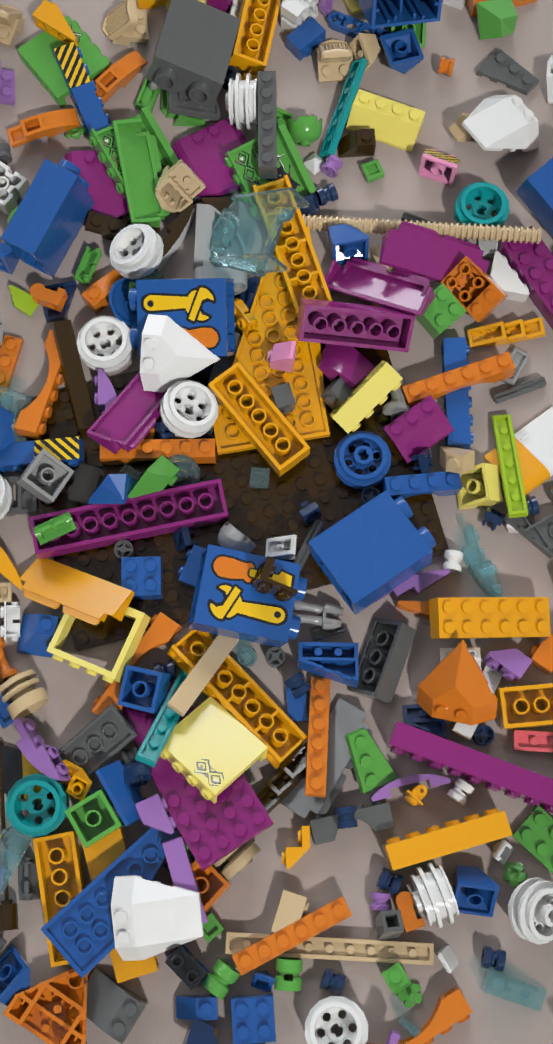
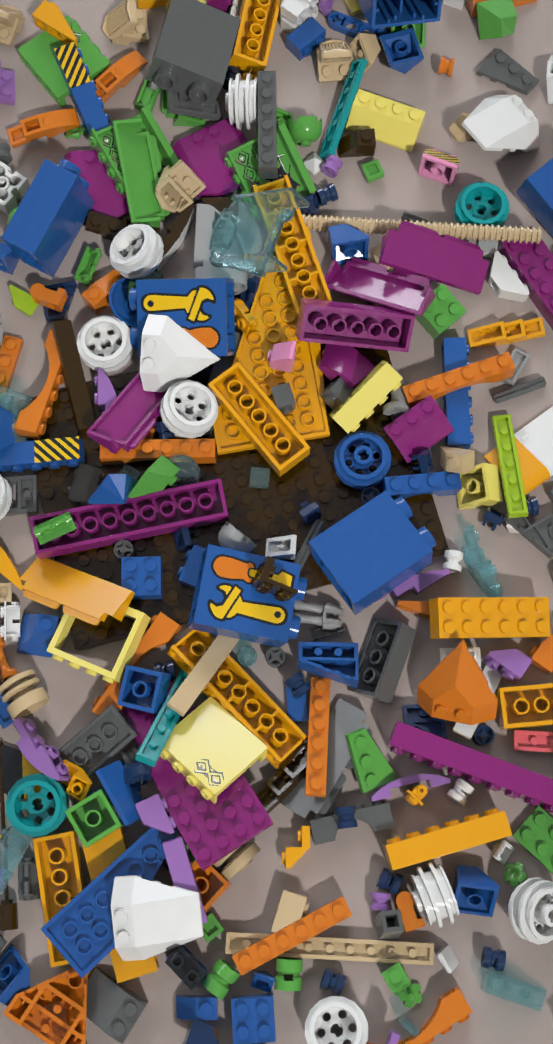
(45, 477): light grey slope -> none
(474, 289): orange slope -> none

